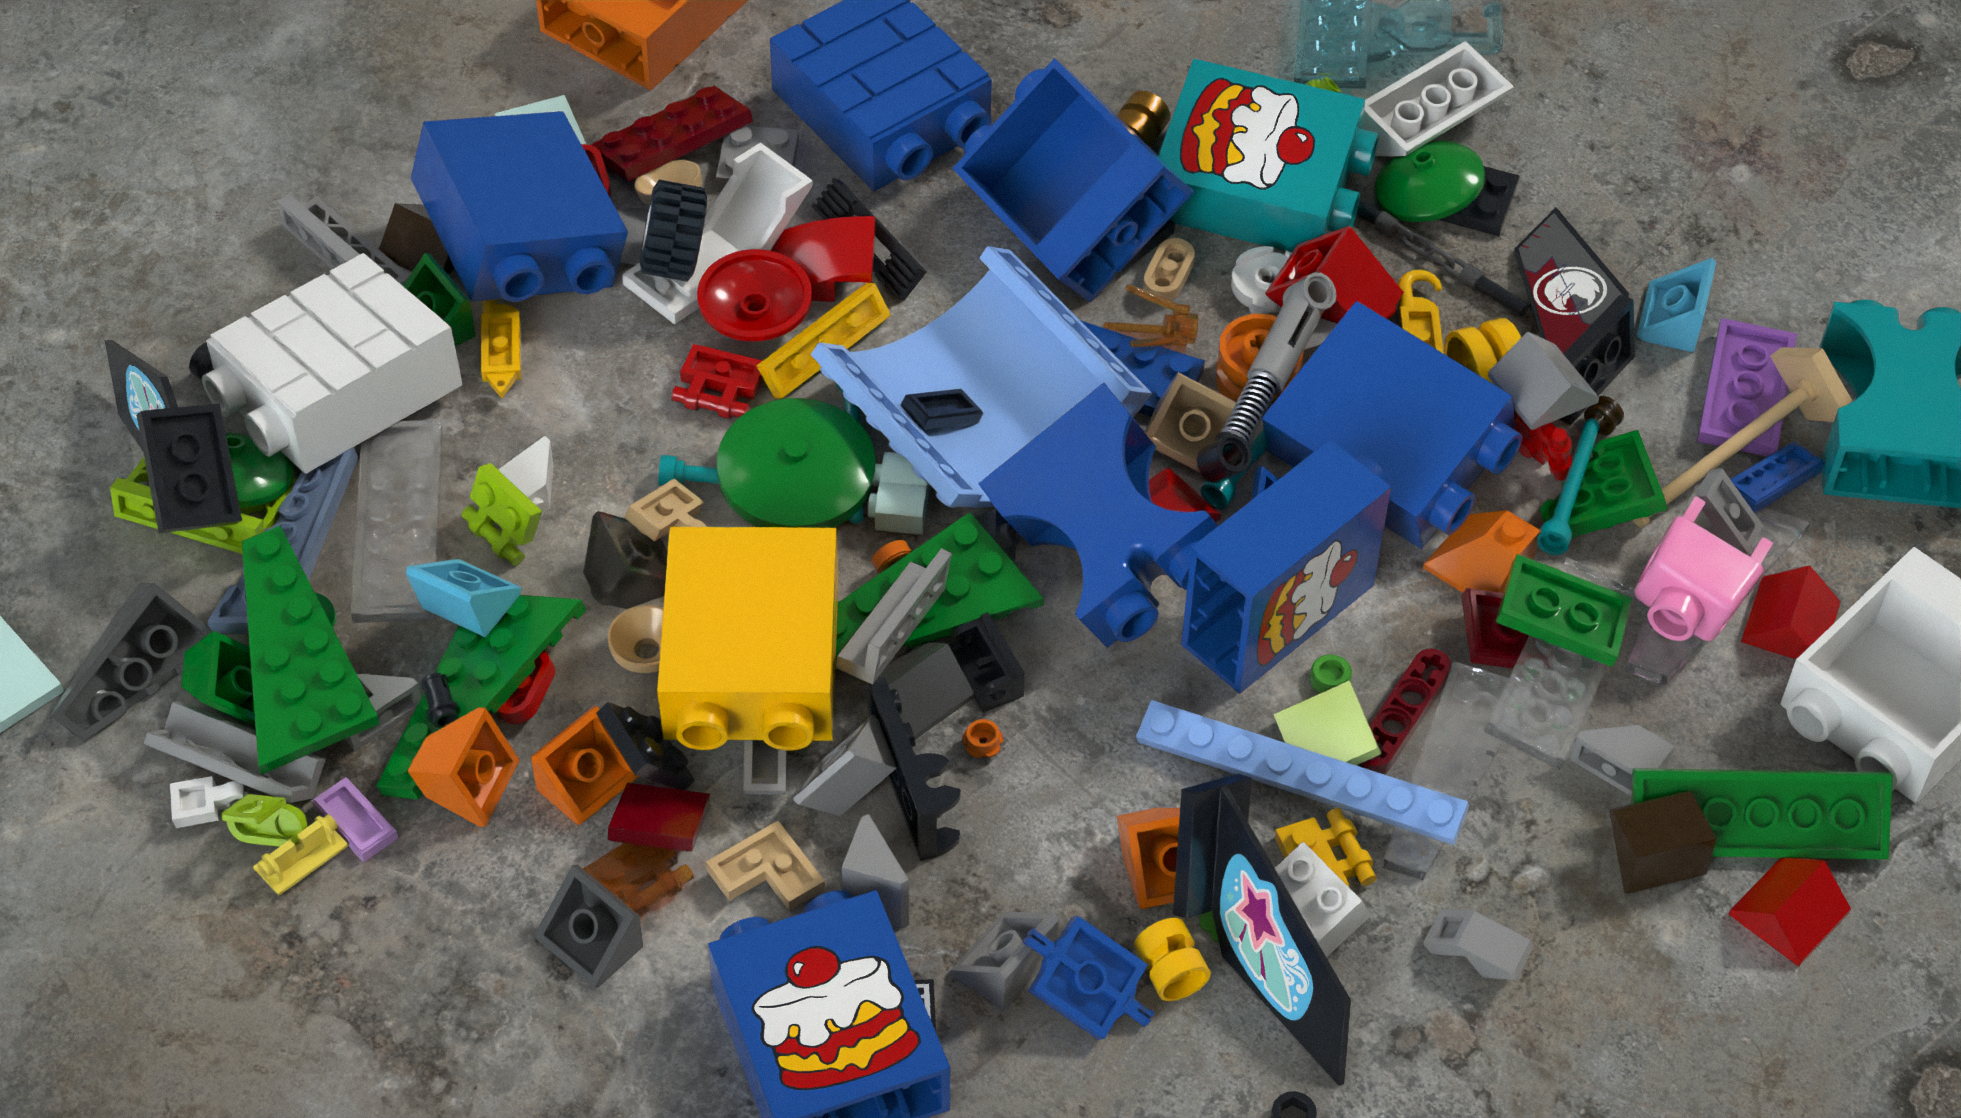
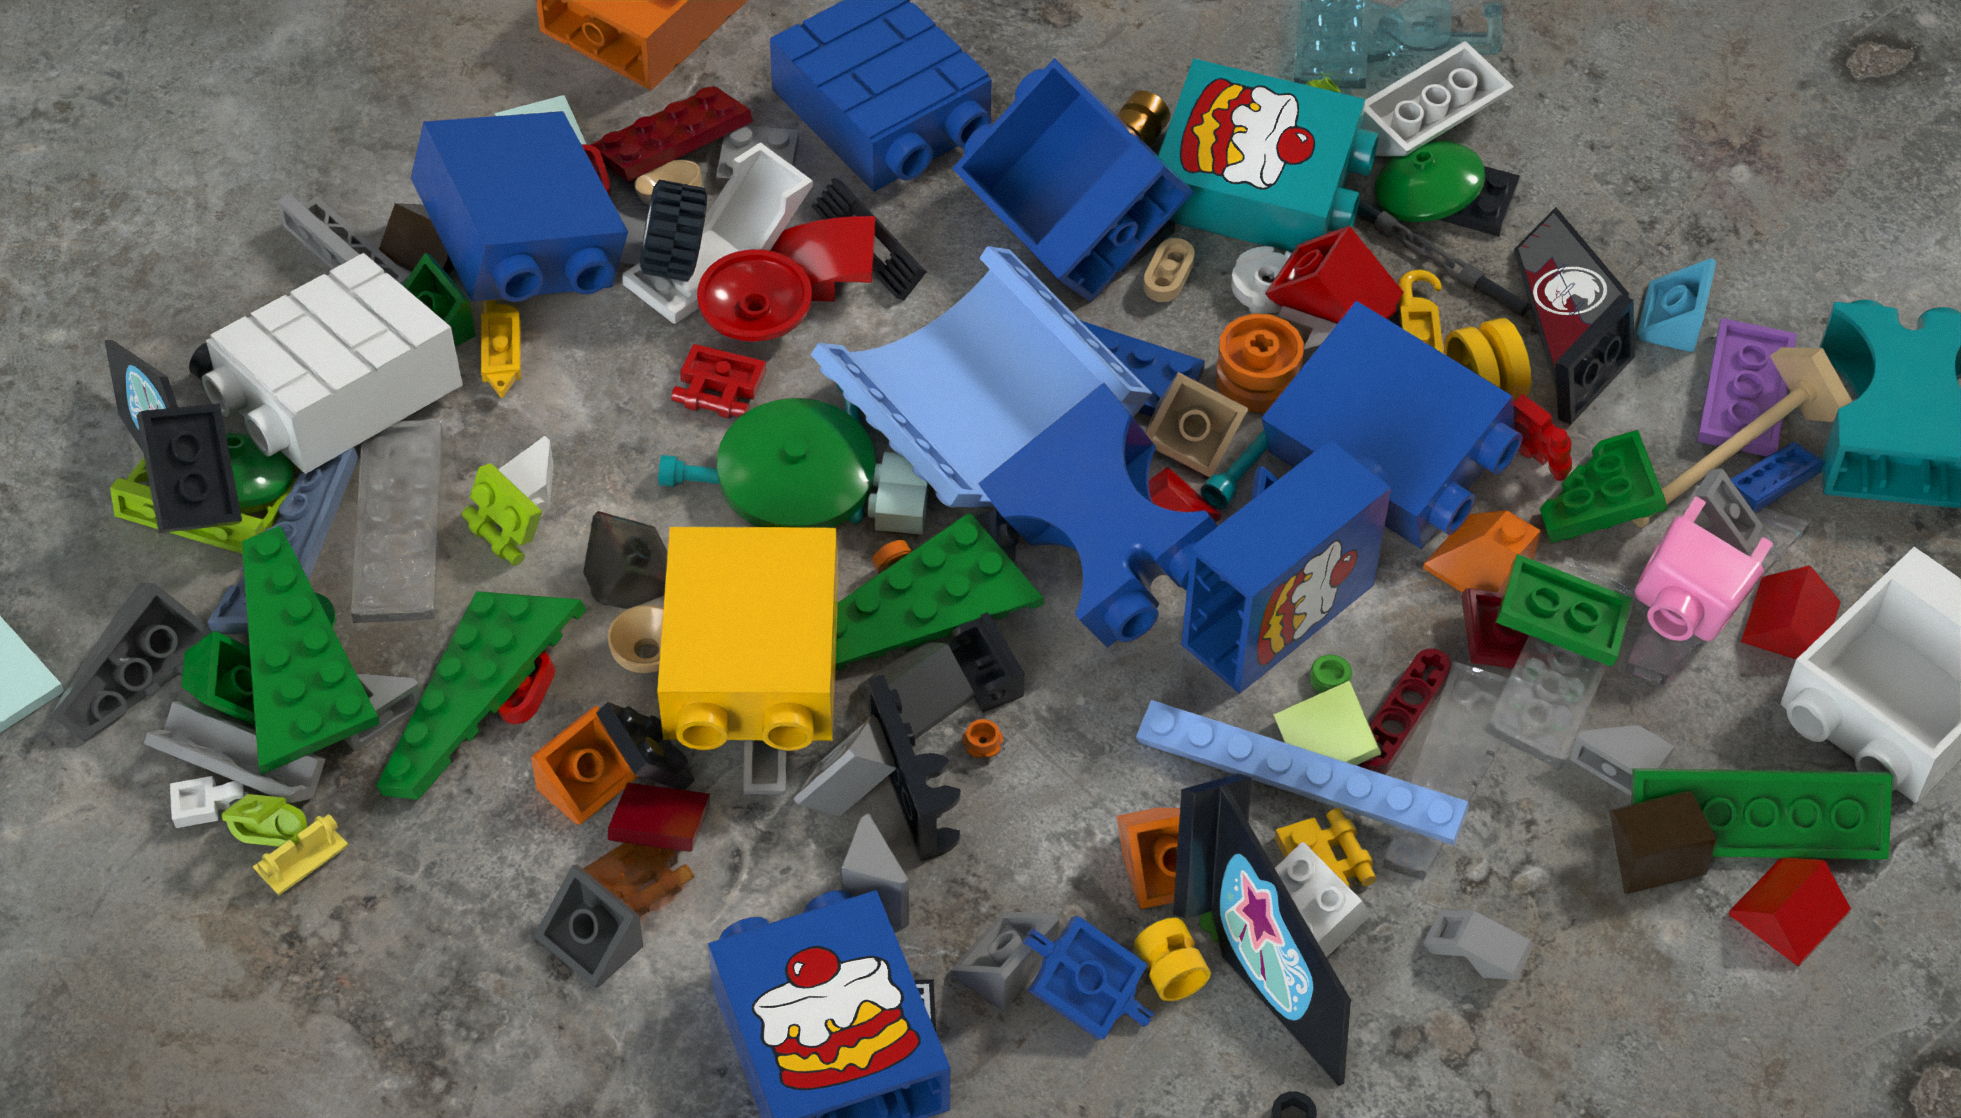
(356, 819): lavender tile -> none
(439, 699): black pin -> none
(462, 593): medium azure slope -> none
(465, 766): orange slope -> none
(665, 508): tan plate -> none
(768, 857): tan plate -> none
(840, 326): yellow plate -> none
(894, 619): light grey fence -> none
(941, 409): black tile -> none
(1177, 327): clear orange plant -> none
(1267, 376): piece -> none
(1541, 382): light grey slope -> none
(1556, 533): teal piece -> none
(1607, 413): dark brown bush -> none

